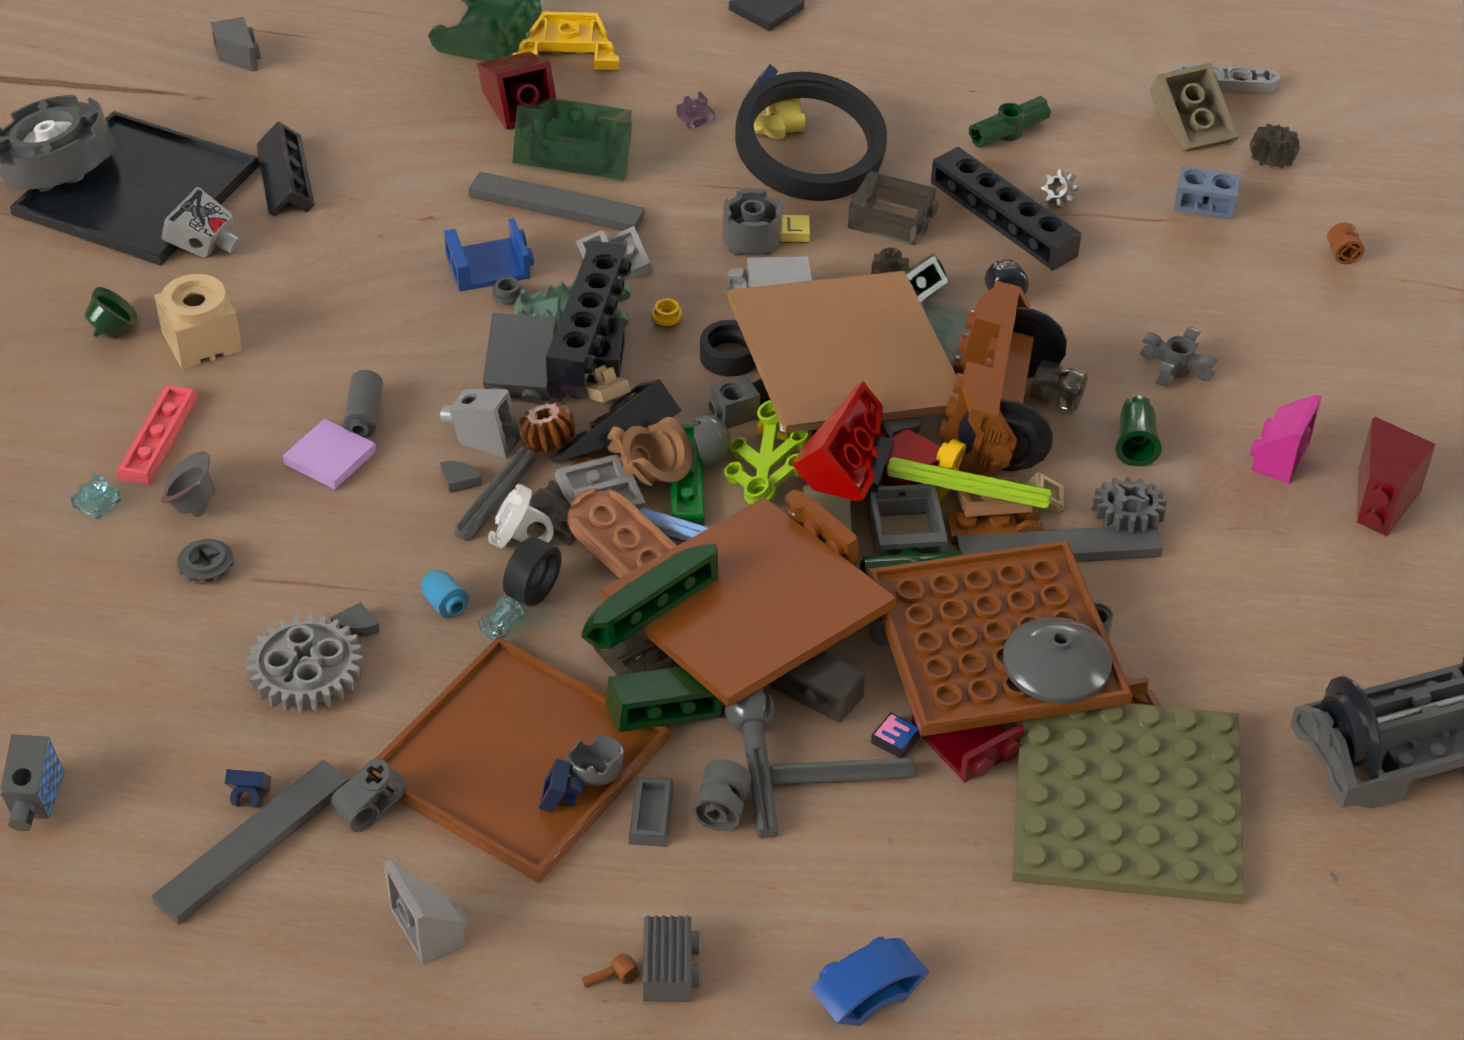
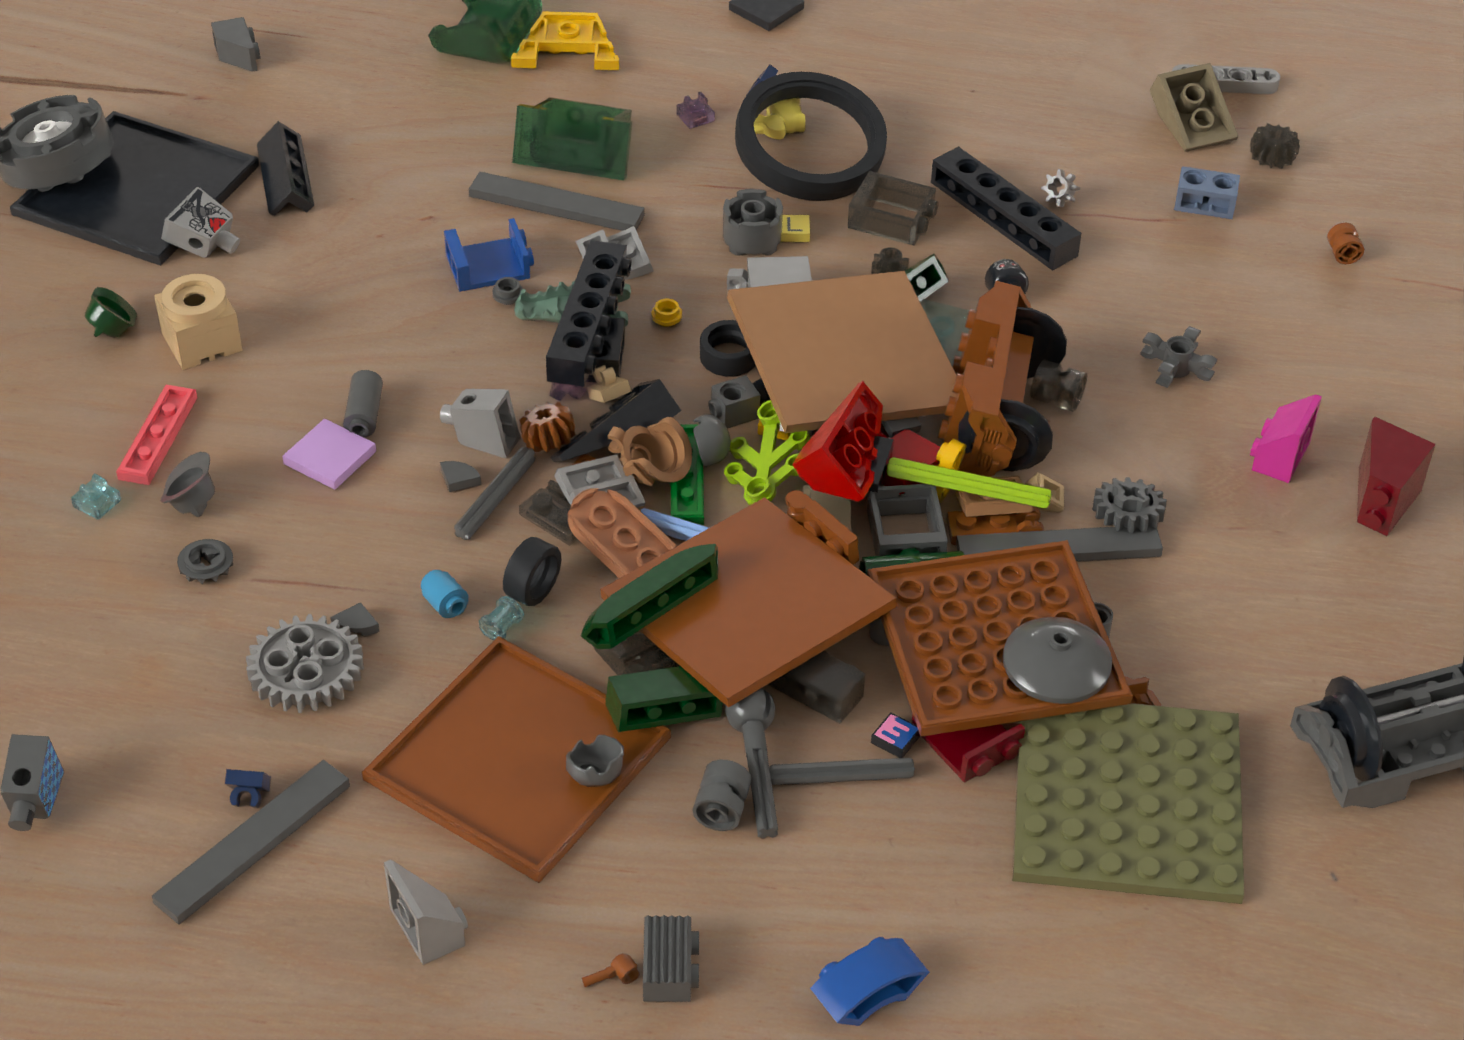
(366, 795): dark grey piece -> none
(515, 81): dark red slope -> none
(516, 516): white tile -> none
(518, 355): dark grey slope -> none
(559, 787): dark blue tile -> none
(651, 812): dark grey tile -> none
(1009, 121): dark green piece -> none
(1138, 435): dark green plant -> none

